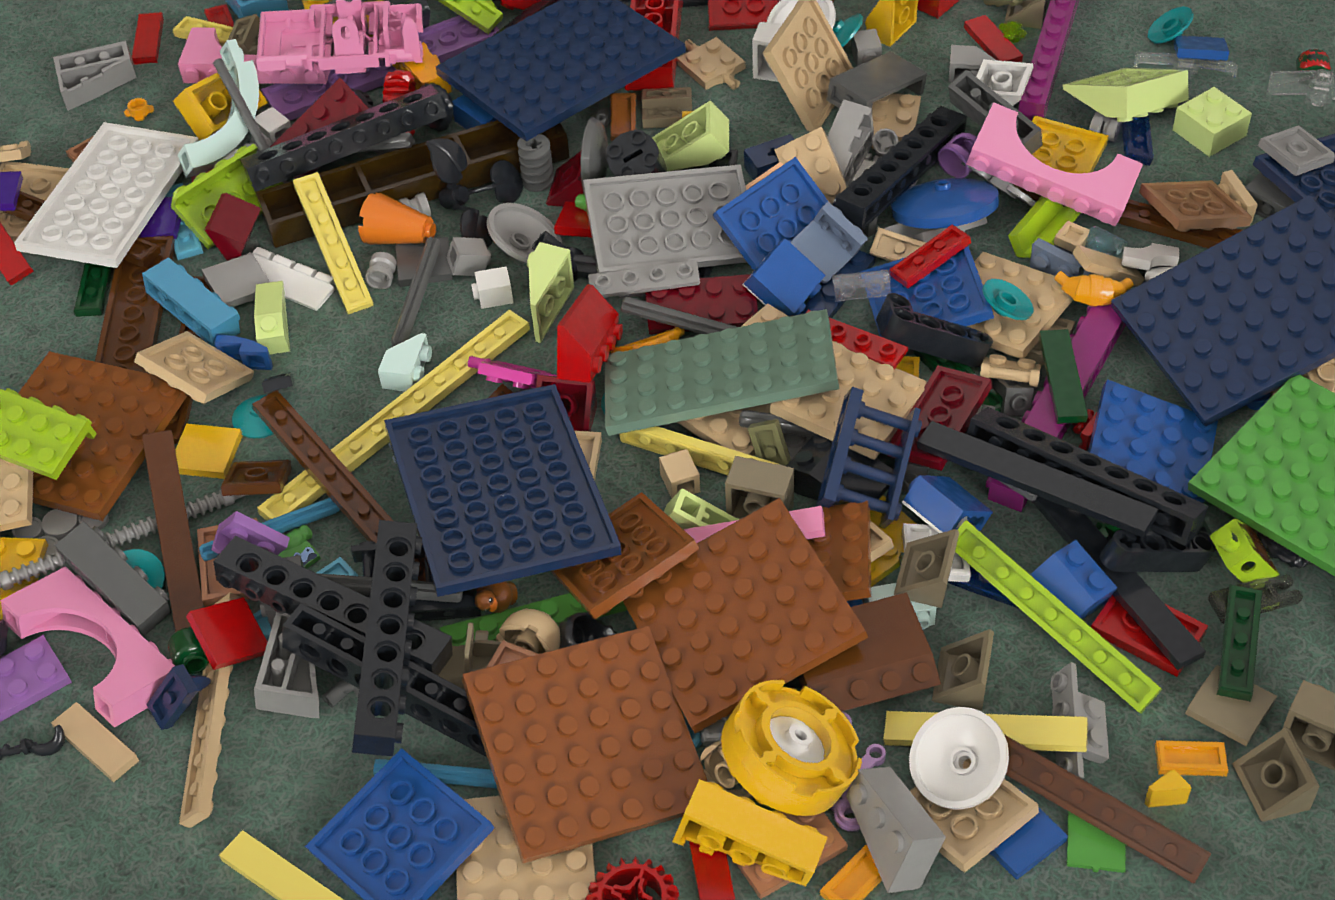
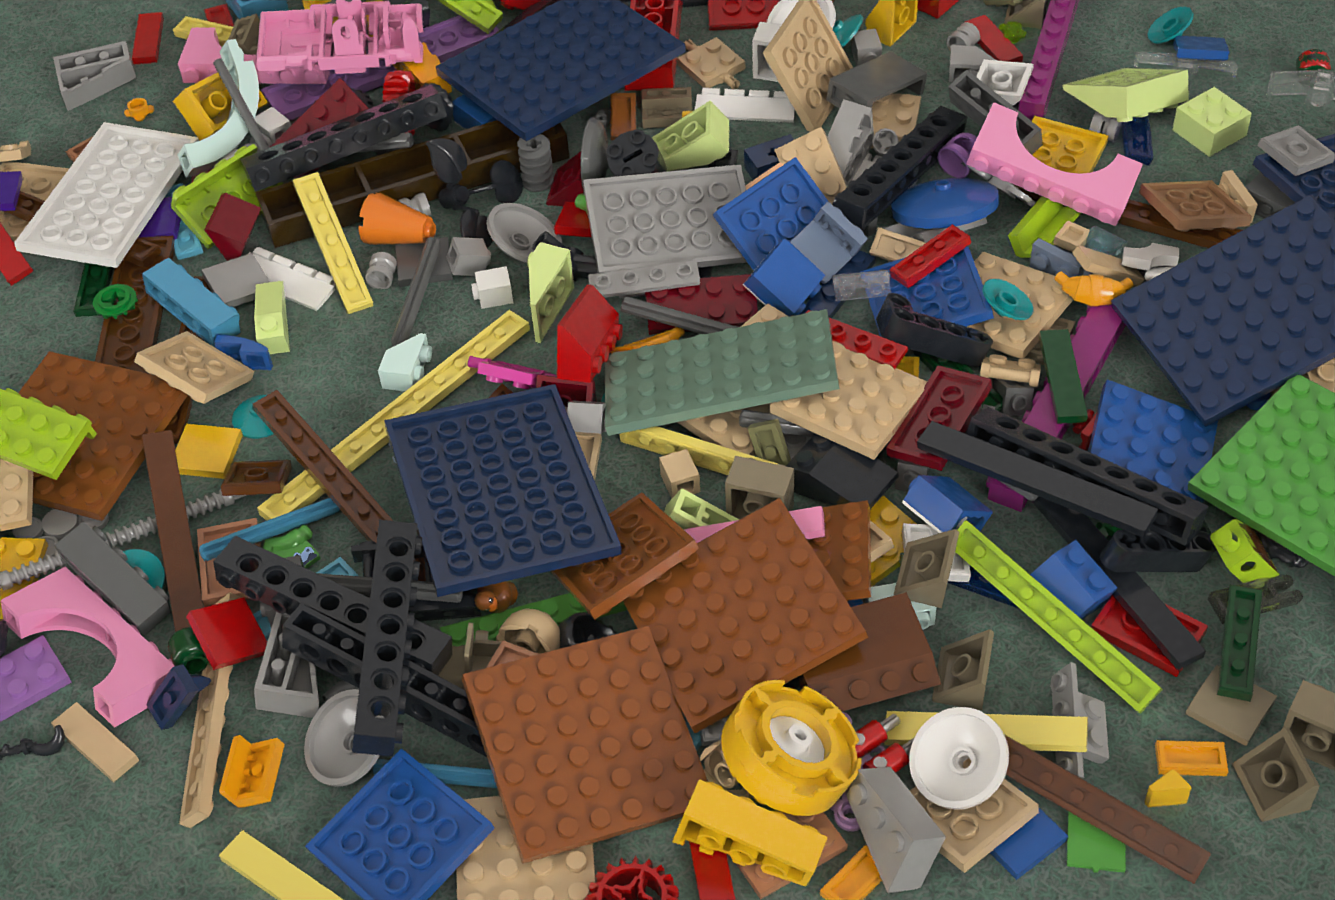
(105, 299): none -> green gear
(251, 531): medium lavender bracket -> none
(251, 771): none -> light orange bracket
(278, 382): black tile -> none
(331, 742): none -> light grey dish
(587, 416): none -> light grey brick
(752, 108): none -> white windscreen
(840, 463): dark blue fence -> none
(875, 734): none -> red piece
(965, 35): none -> light grey wheel

